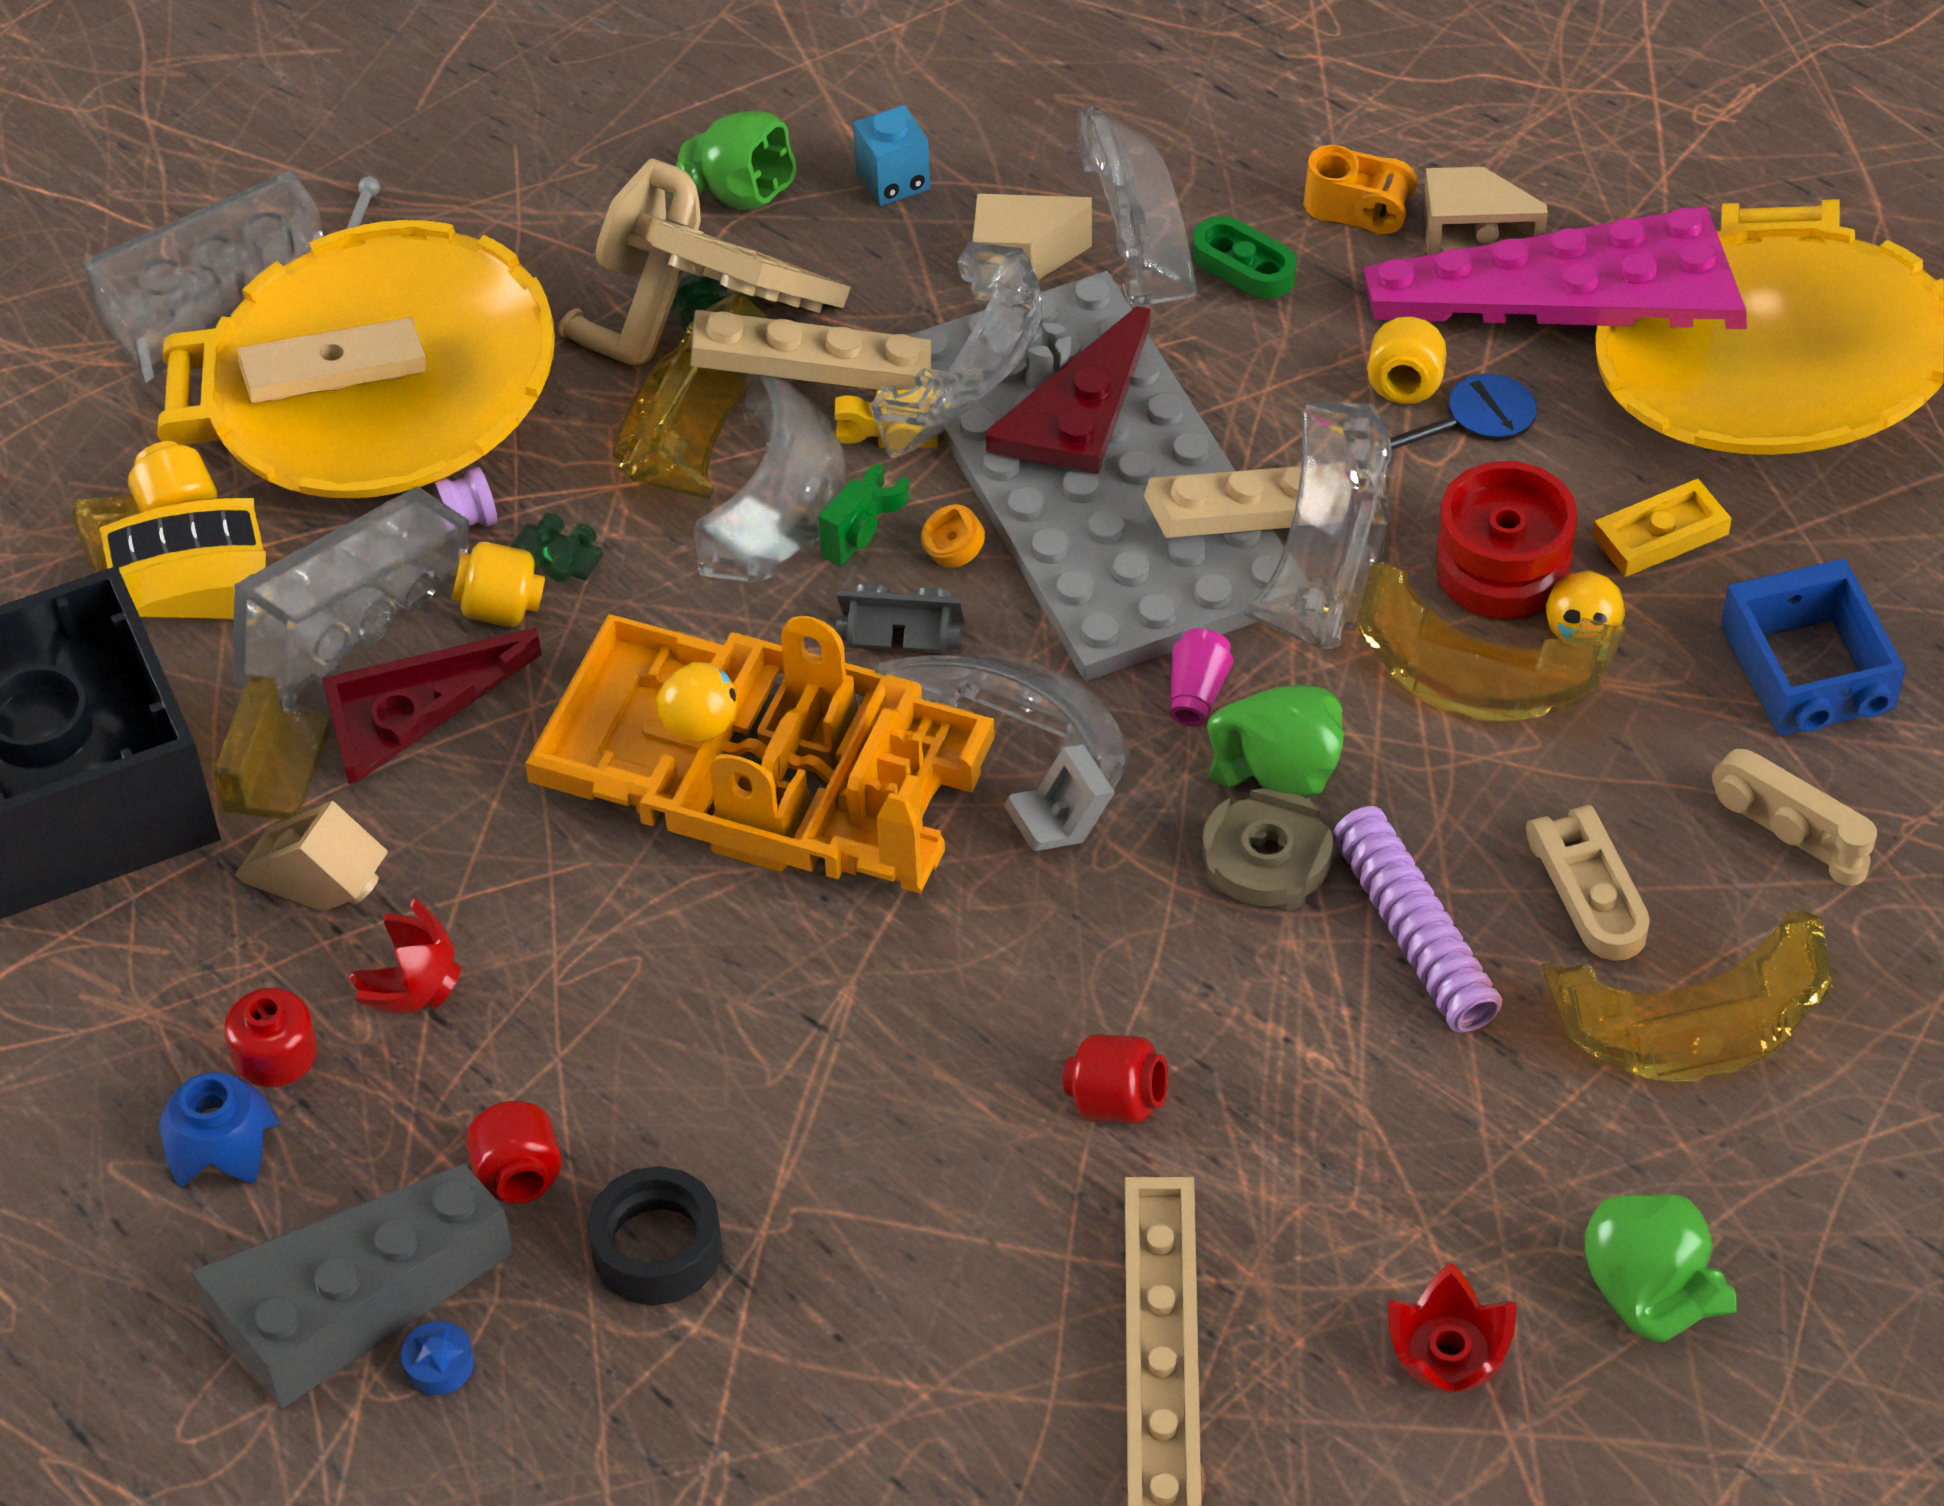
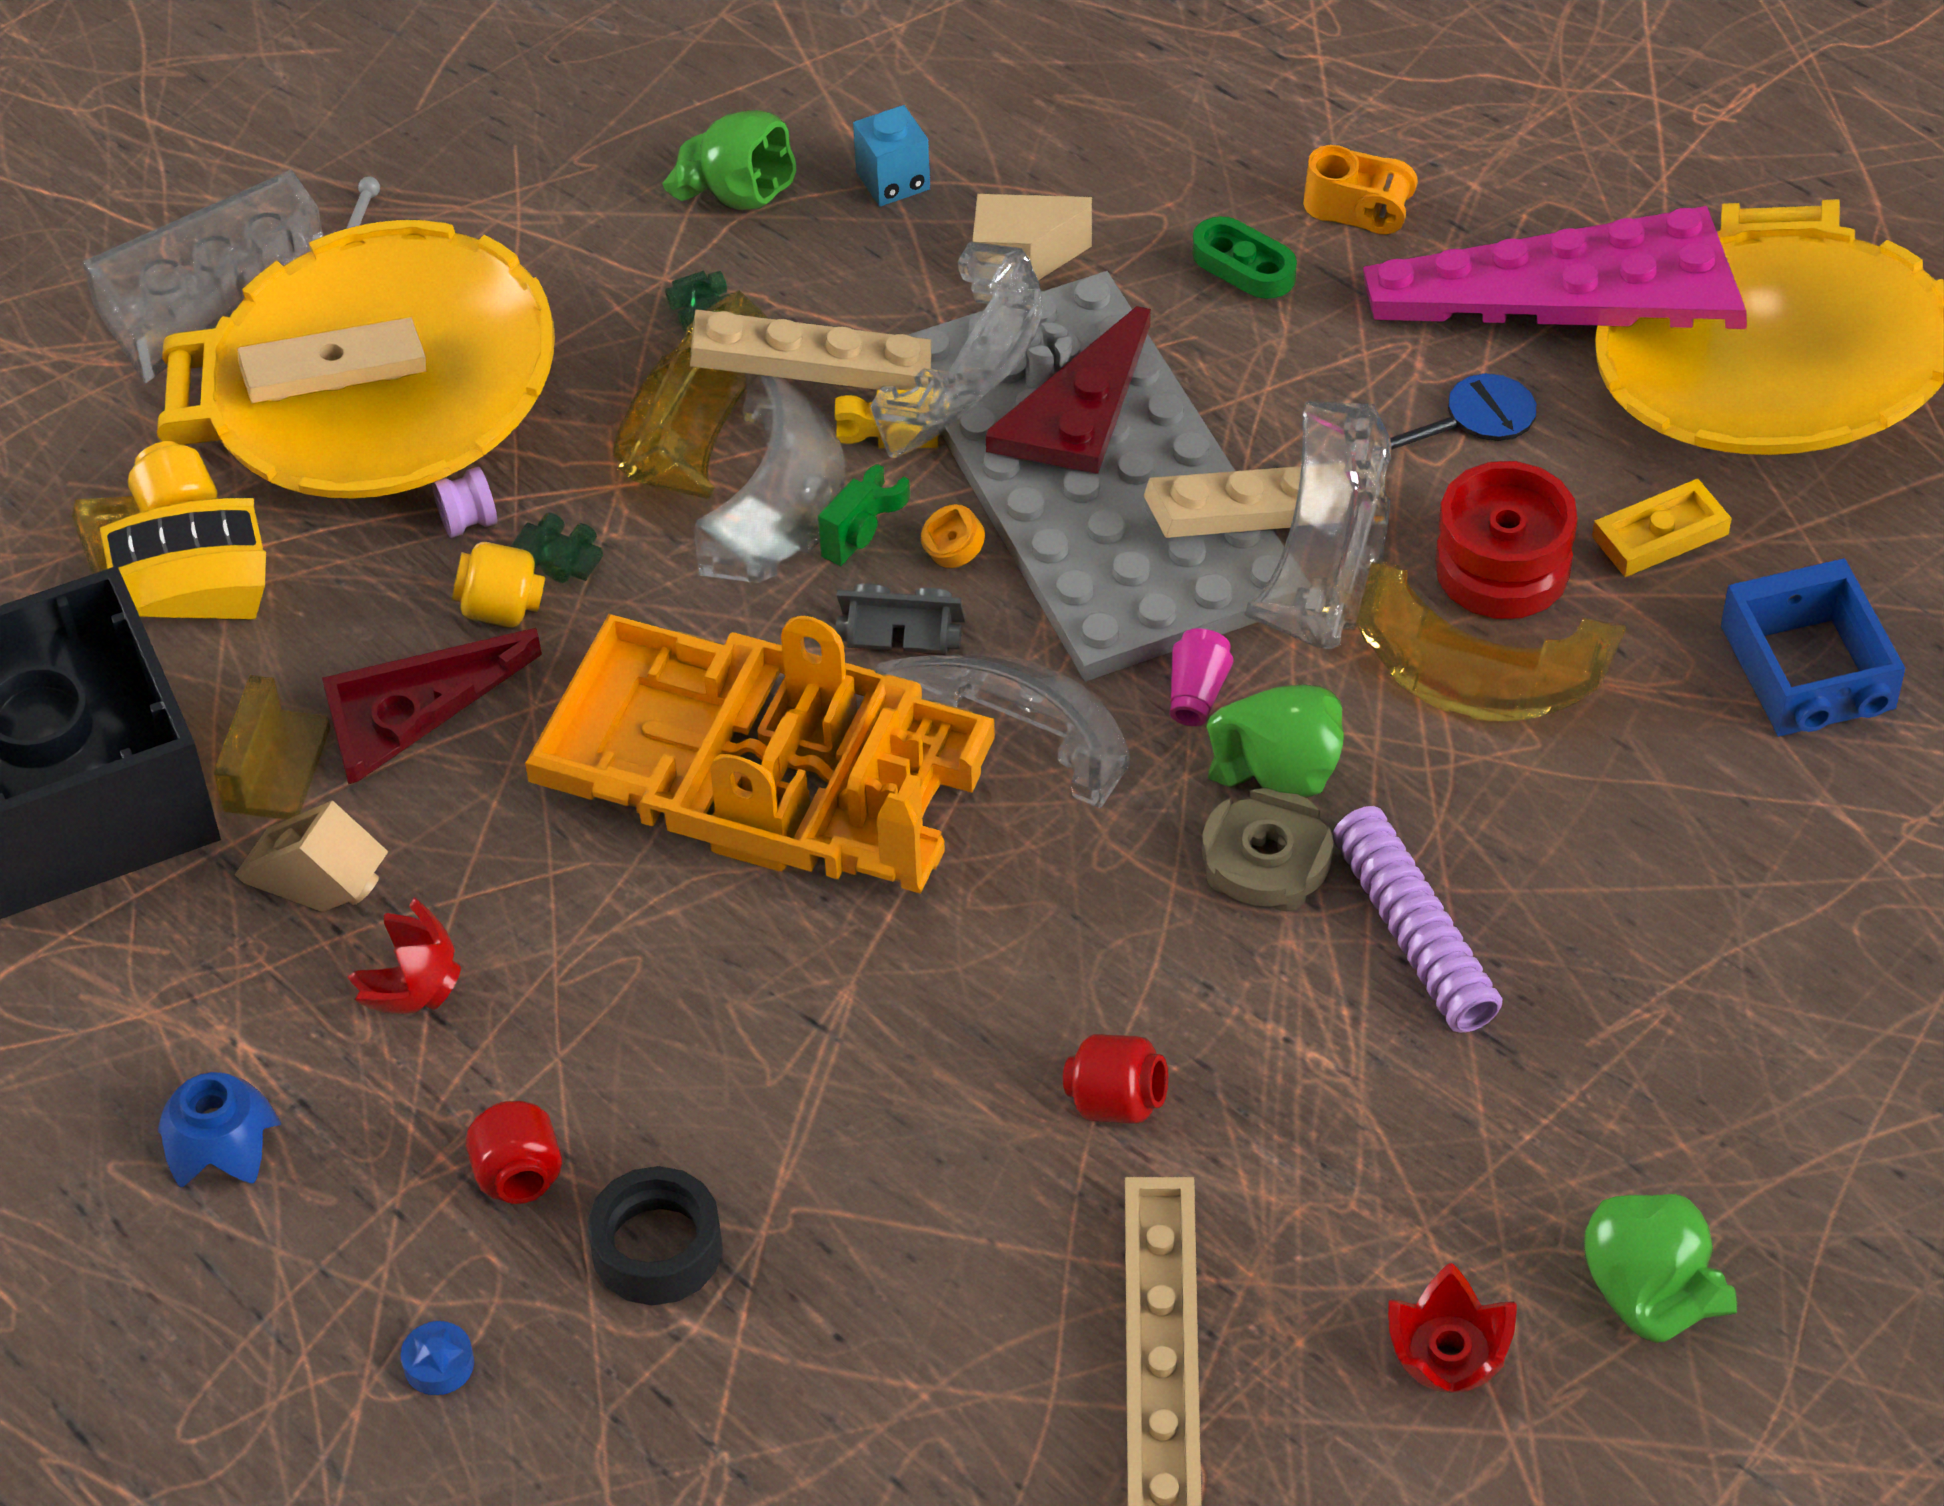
(270, 1037): red head -> none
(343, 591): clear wedge -> none
(352, 1279): dark grey wedge -> none
(641, 241): tan plate -> none
(697, 702): yellow piece -> none
(1064, 803): light grey bracket -> none
(1143, 208): clear windscreen -> none
(1407, 360): yellow head -> none
(1476, 209): tan slope -> none
(1583, 596): yellow piece -> none
(1591, 882): tan plate -> none
(1706, 1025): clear yellow windscreen -> none
(1797, 813): tan plate -> none

